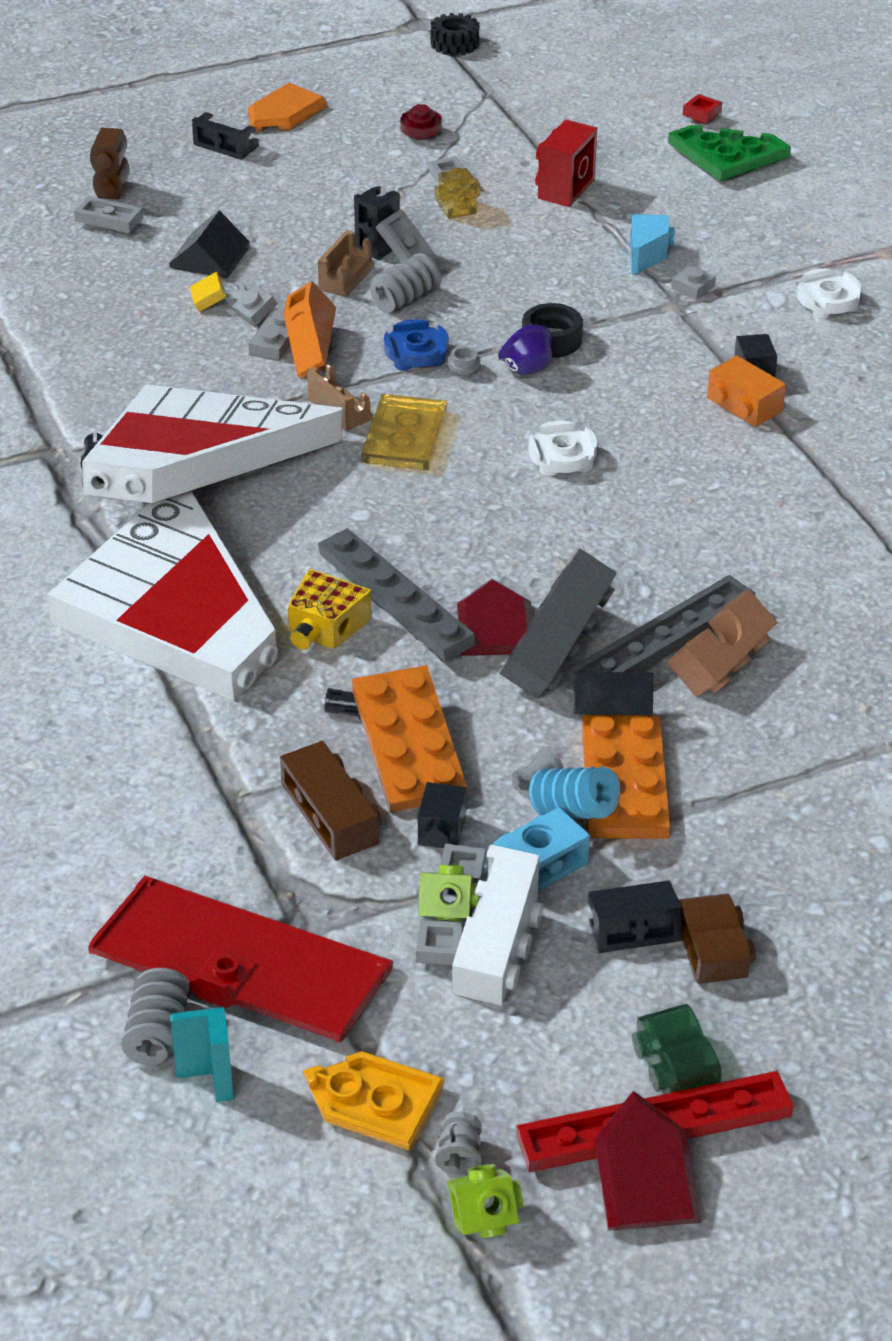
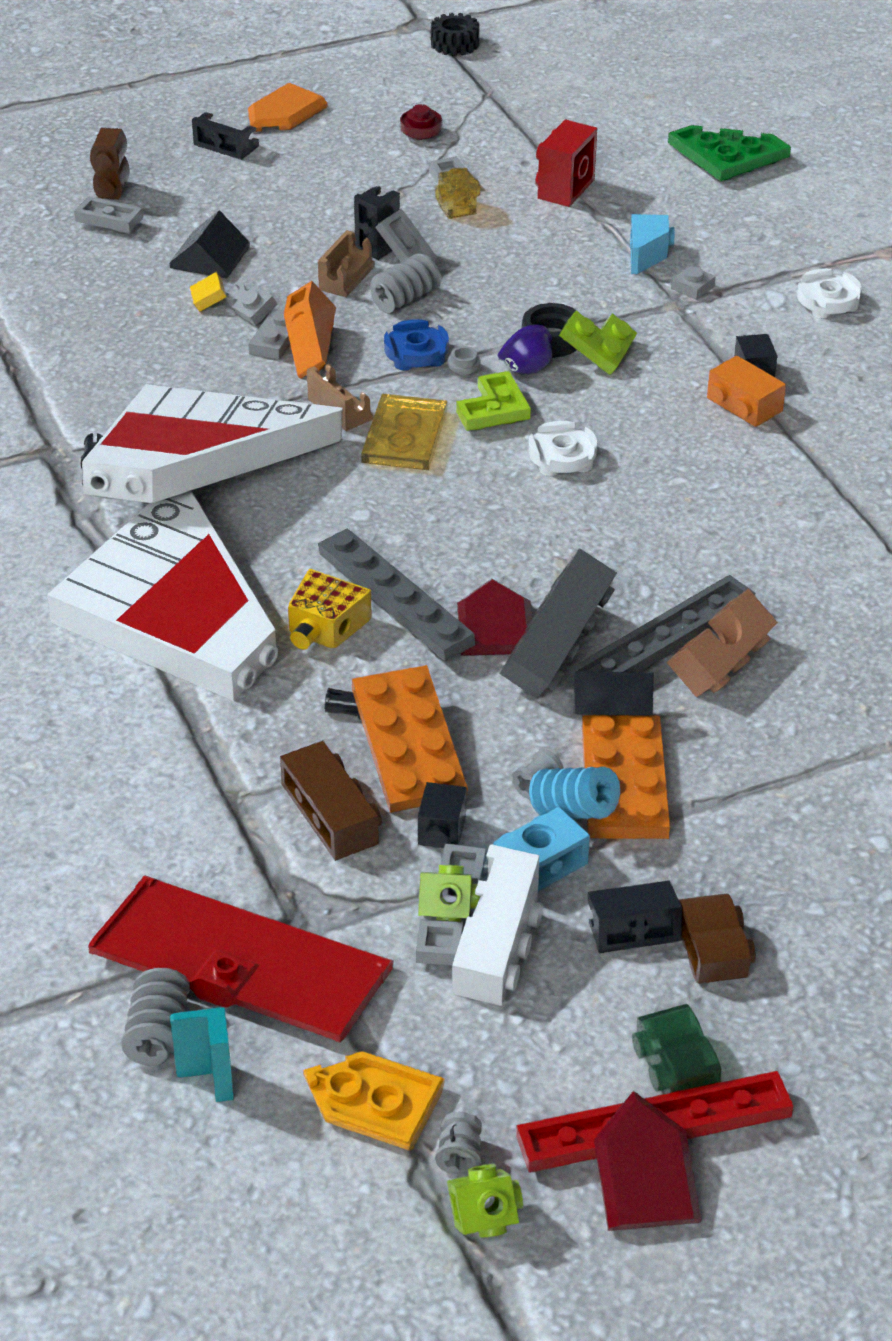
(499, 404): none -> lime plate
(602, 346): none -> lime plate
(702, 108): red plate -> none

